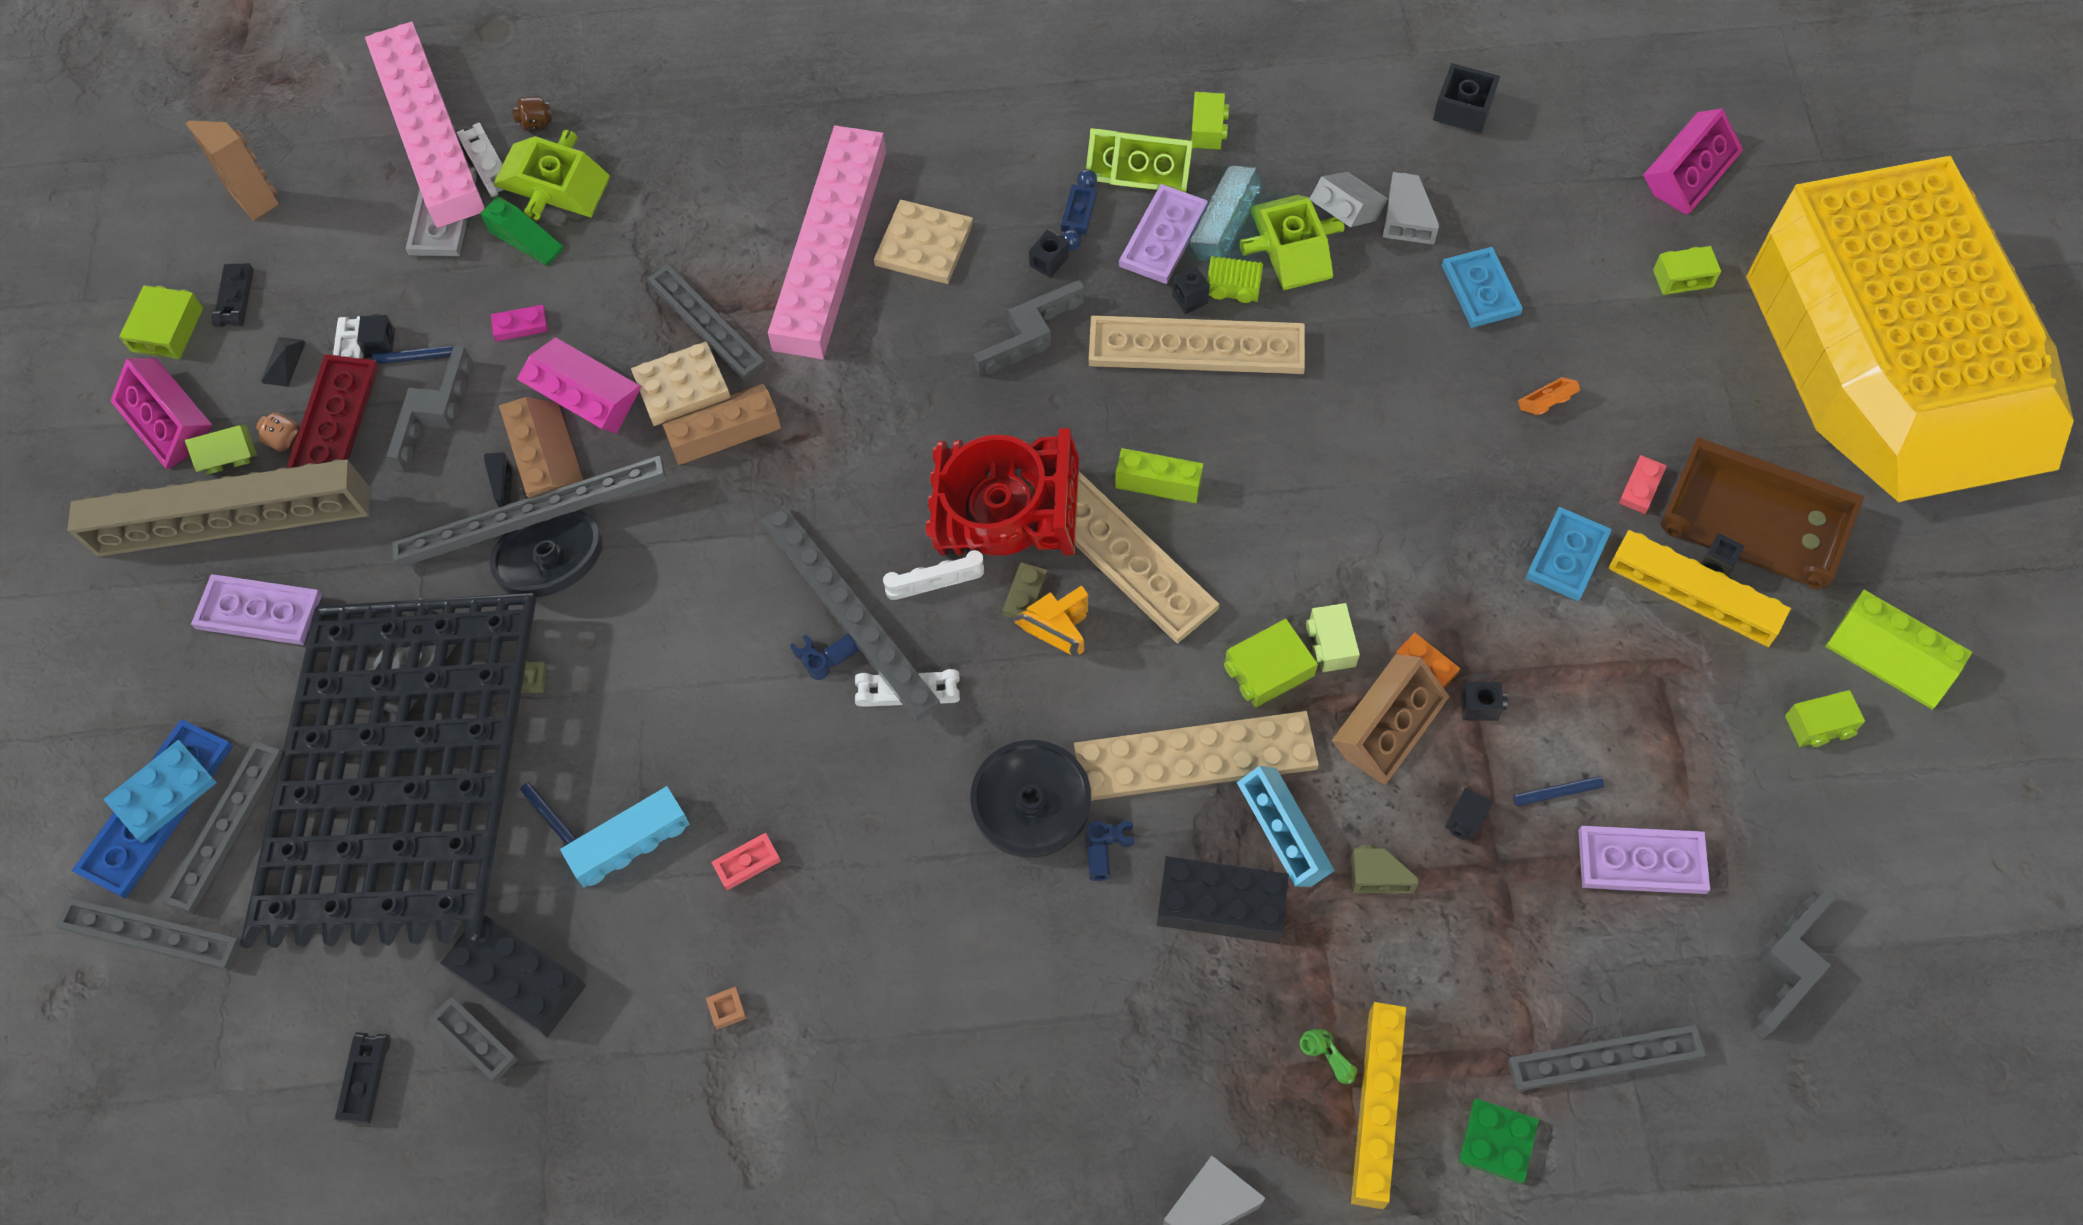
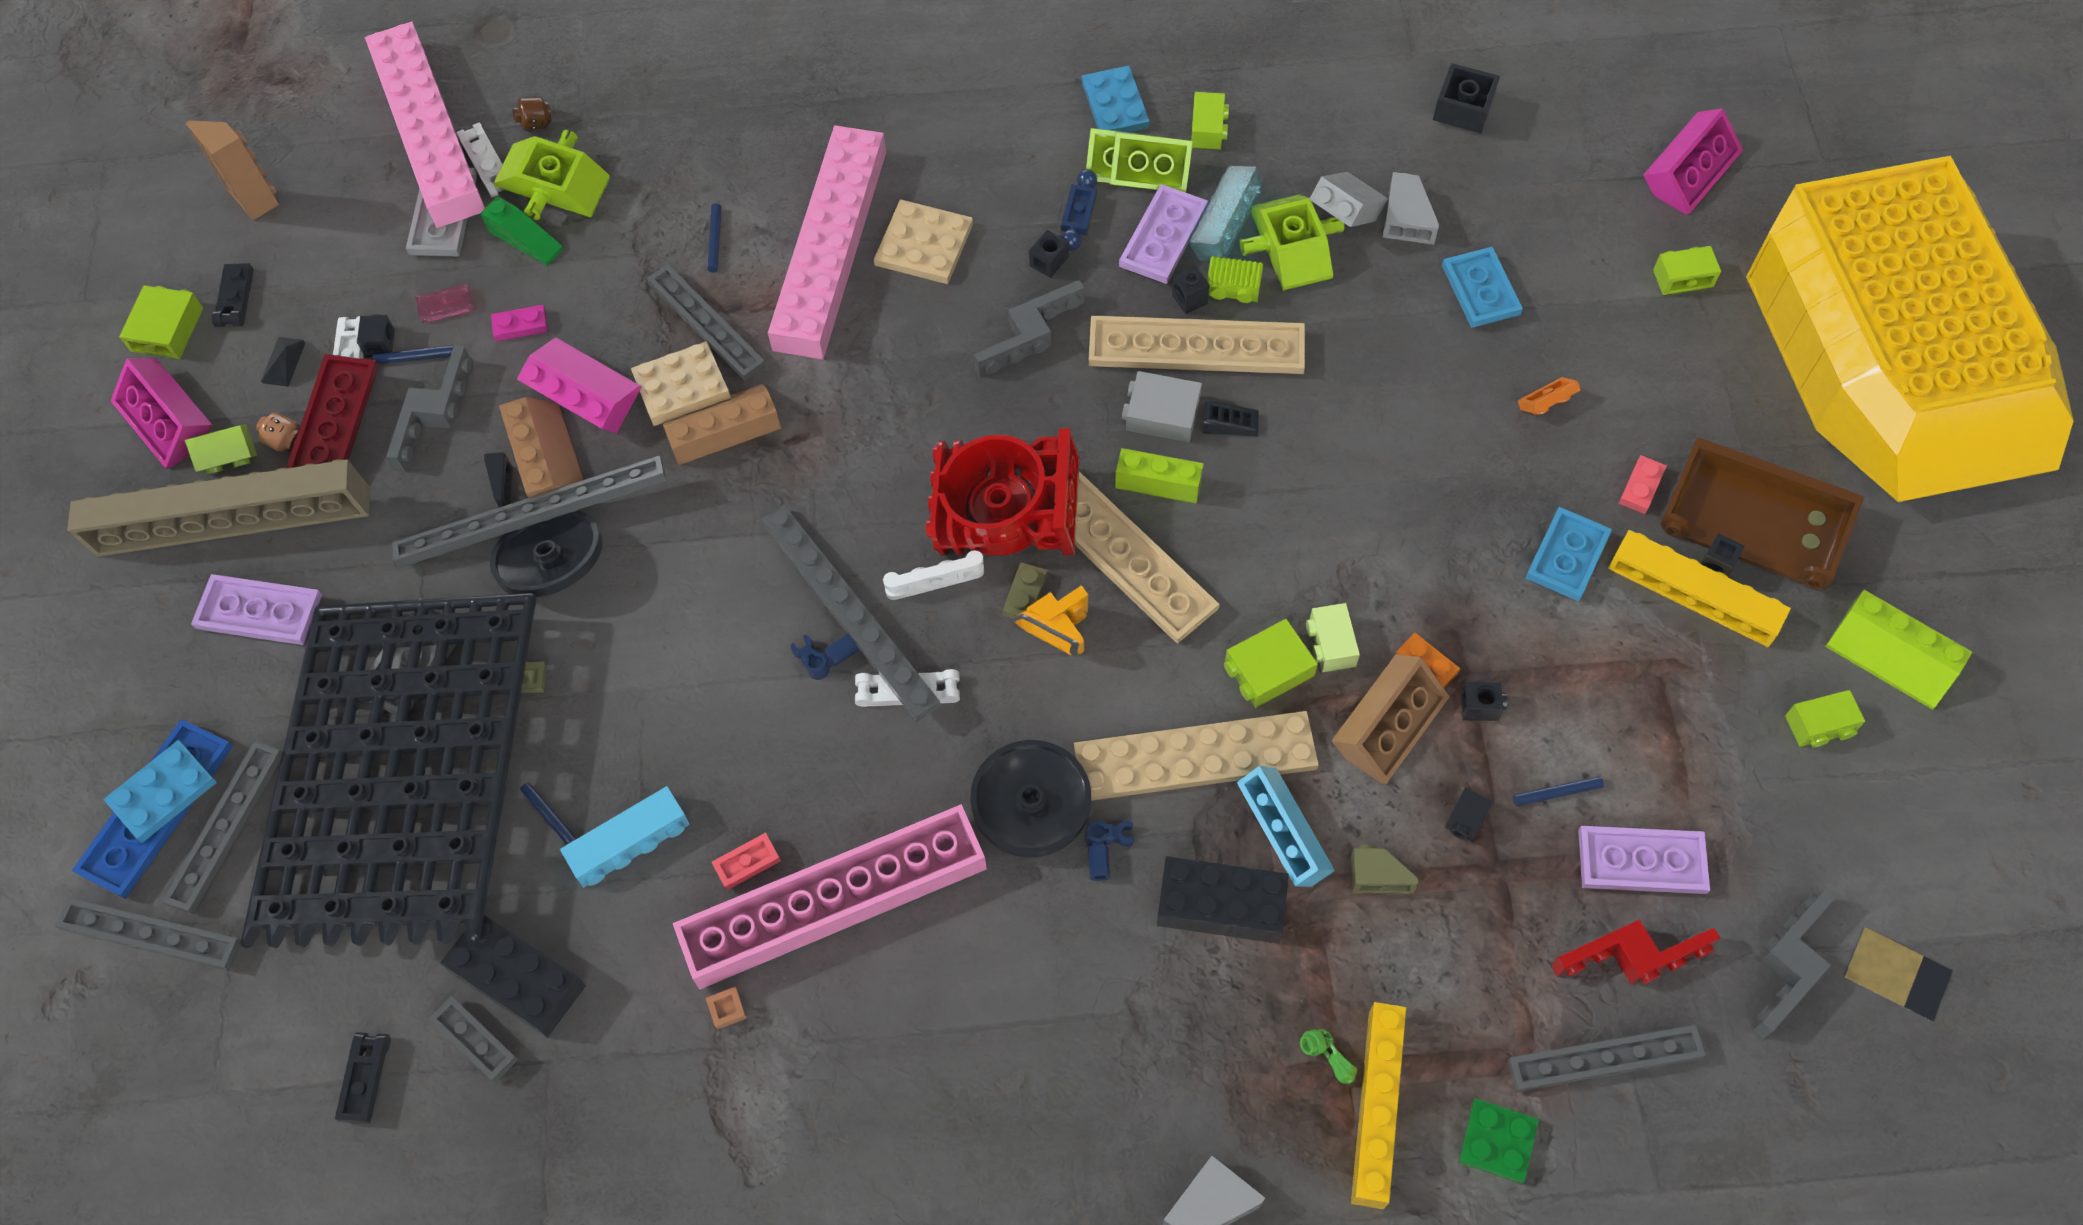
(444, 303): none -> clear pink plate
(714, 238): none -> dark blue bar
(829, 896): none -> bright pink brick
(1115, 100): none -> dark azure plate
(1162, 406): none -> light grey brick
(1223, 410): none -> black slope
(1636, 953): none -> red bracket
(1898, 974): none -> pearl gold sticker

